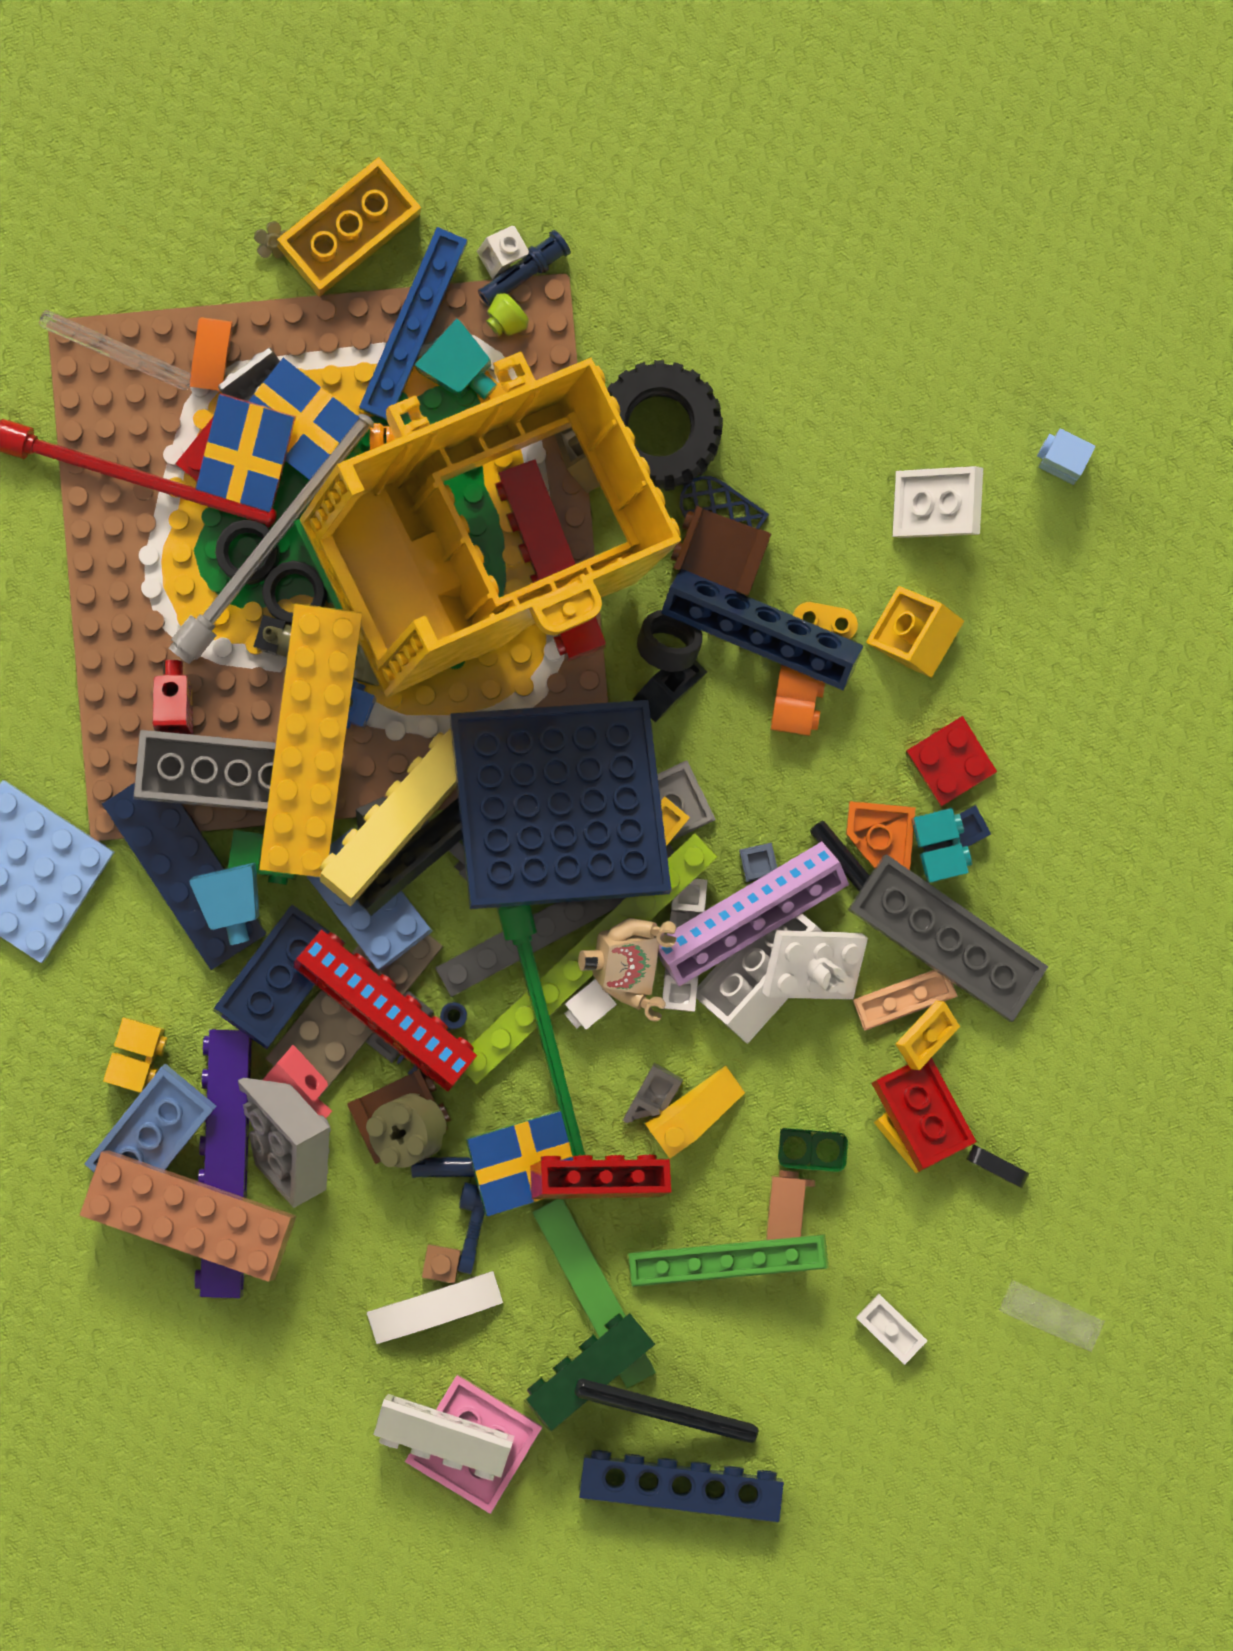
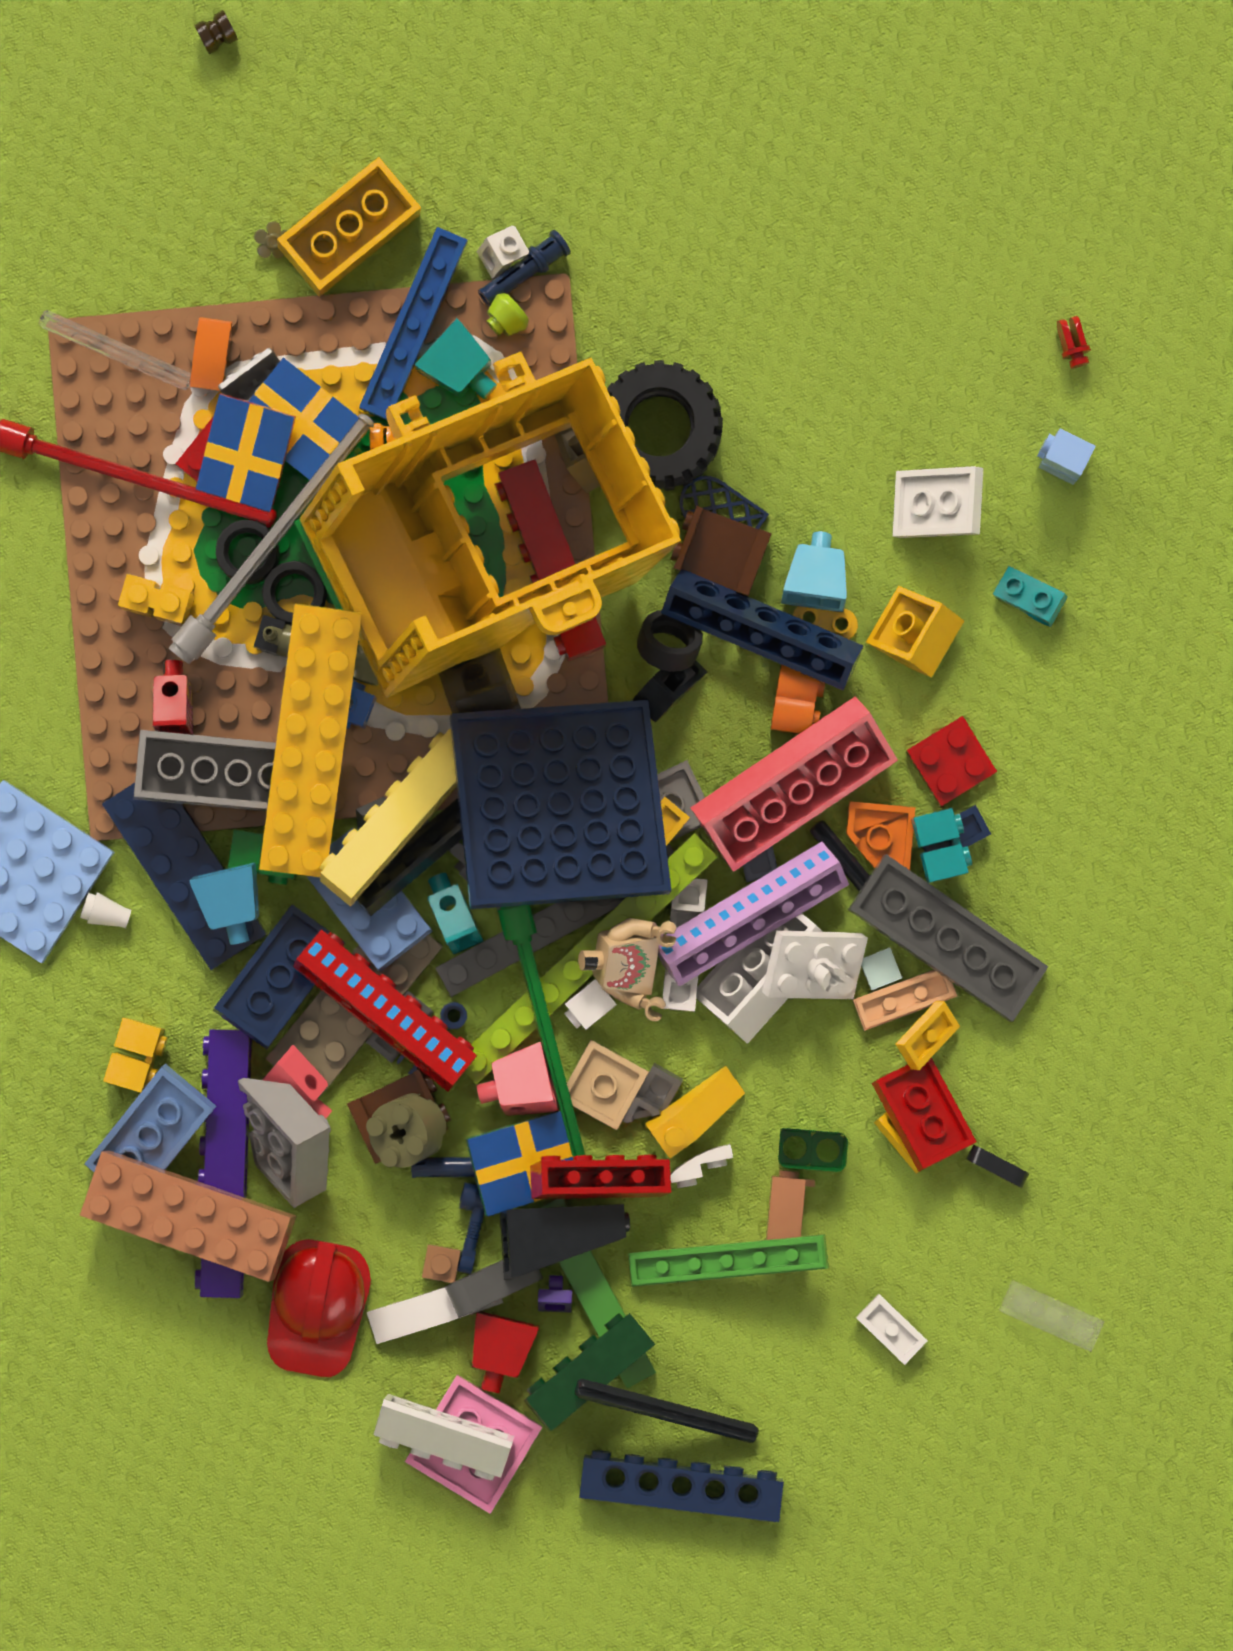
(104, 911): none -> white cone
(169, 602): none -> yellow piece
(216, 32): none -> dark brown wheel
(317, 1307): none -> red piece
(457, 924): none -> teal torso
(479, 685): none -> clear smoke slope
(486, 1287): none -> dark grey beam
(500, 1347): none -> red torso
(521, 1083): none -> coral torso
(550, 1235): none -> black slope
(555, 1298): none -> dark purple tile
(605, 1084): none -> tan plate
(686, 1173): none -> white slope
(794, 783): none -> coral brick
(817, 576): none -> medium azure torso
(880, 969): none -> light aqua tile
(1030, 596): none -> teal plate
(1079, 347): none -> red arm

